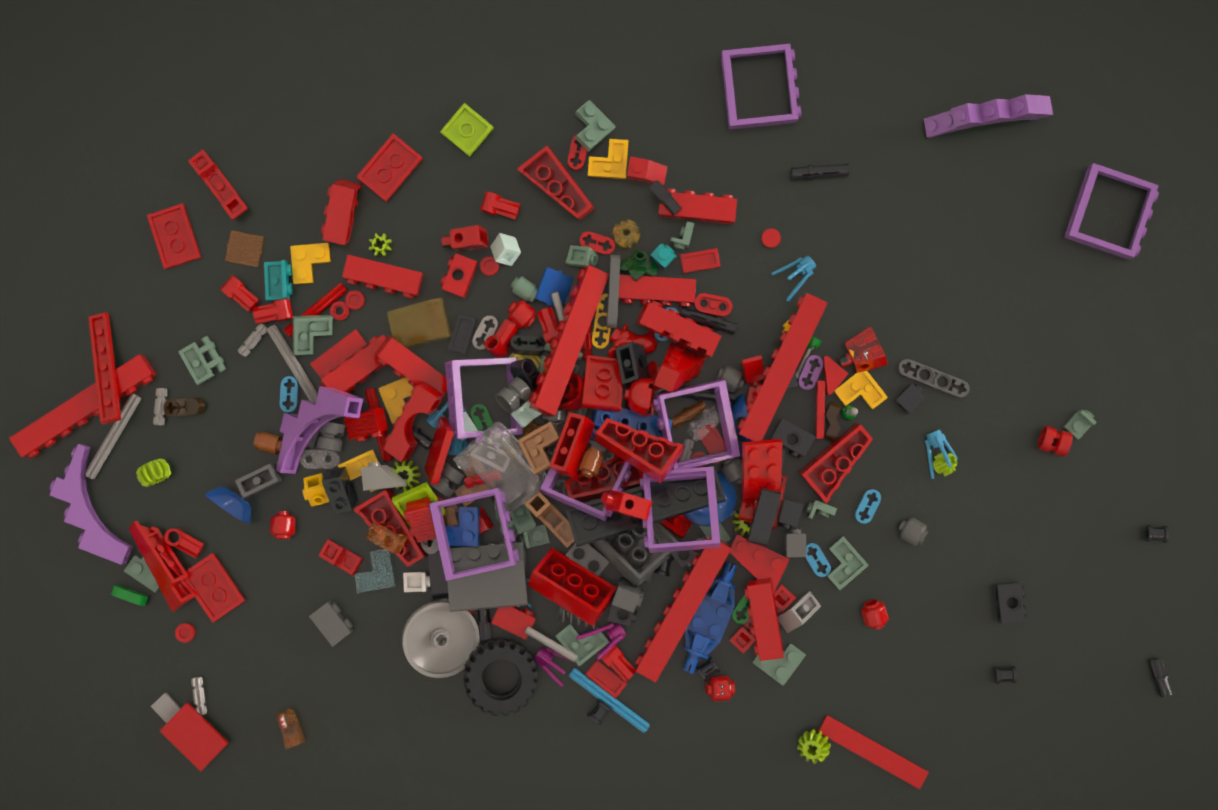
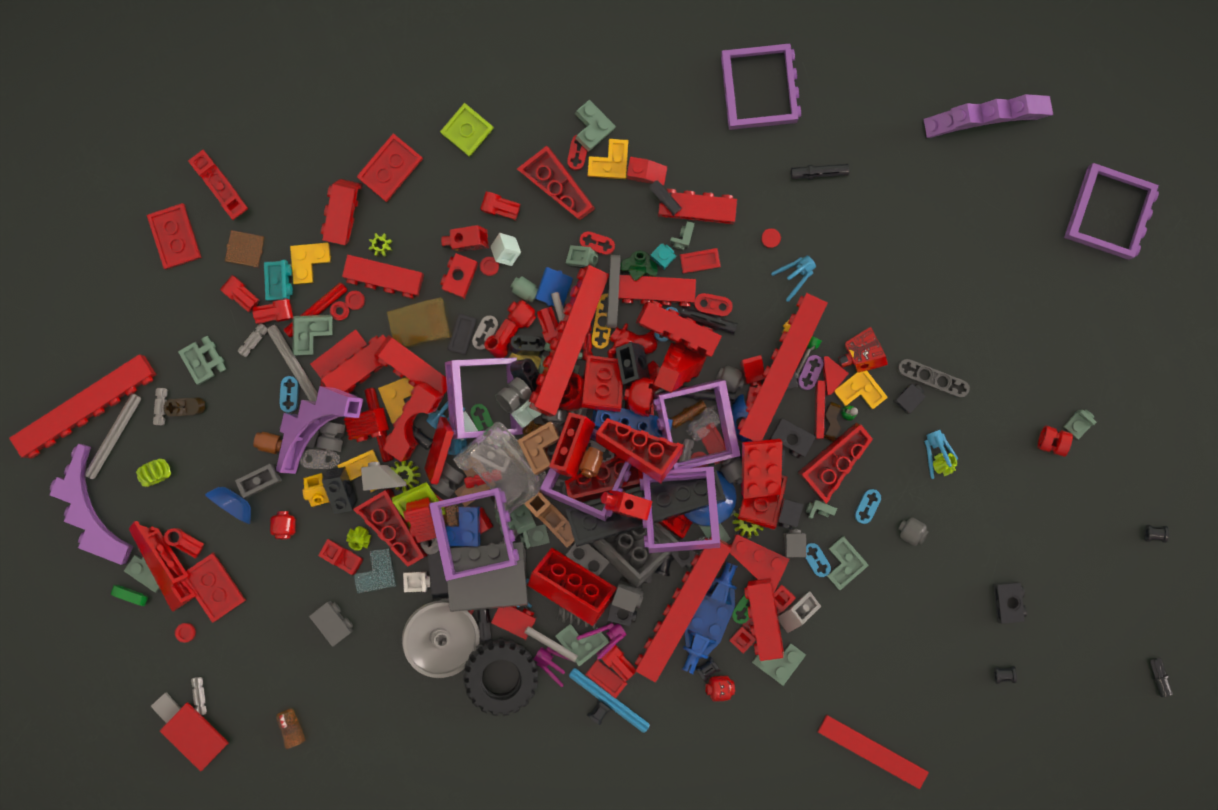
(104, 368): red tile -> none
(358, 538): none -> lime gear
(386, 538): clear orange leg -> none
(621, 239): clear yellow brick -> none
(764, 517): black beam -> none
(806, 745): lime gear -> none
(874, 614): red head -> none

